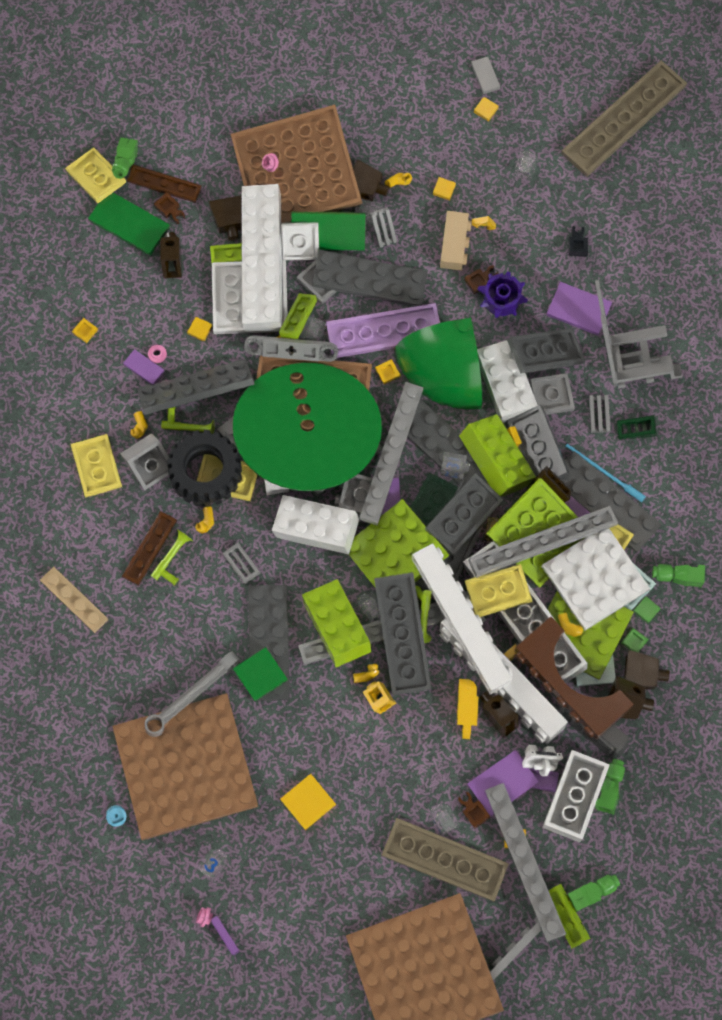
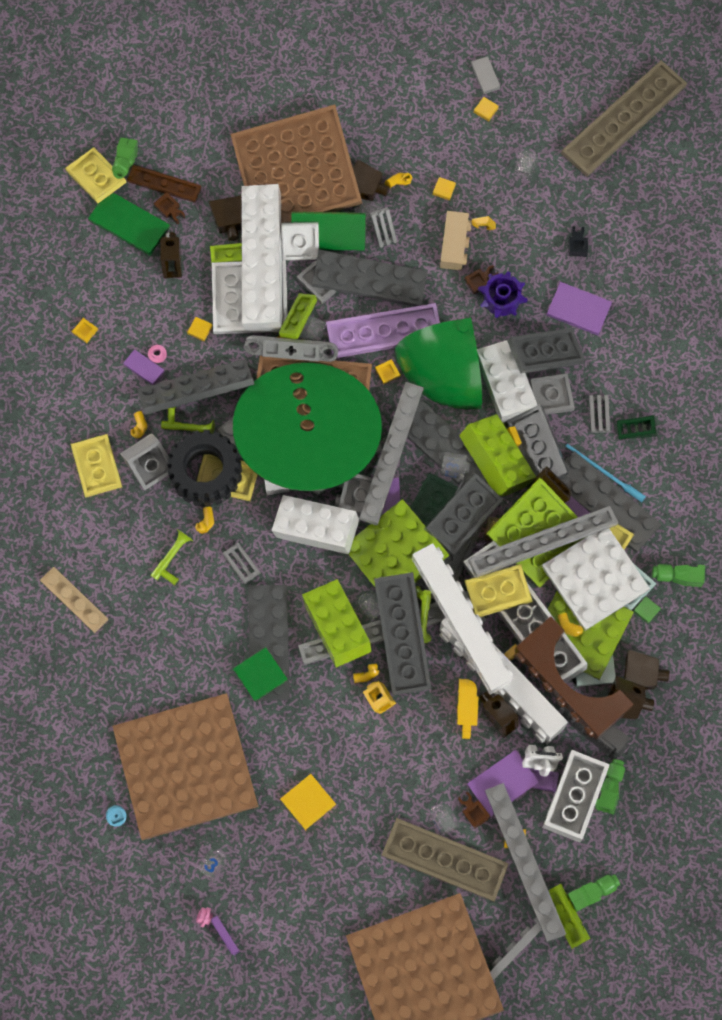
(149, 548): reddish brown tile -> none
(192, 693): light grey piece -> none
(270, 162): bright pink plate -> none
(634, 641): bright green tile -> none
(639, 363): light grey piece -> none

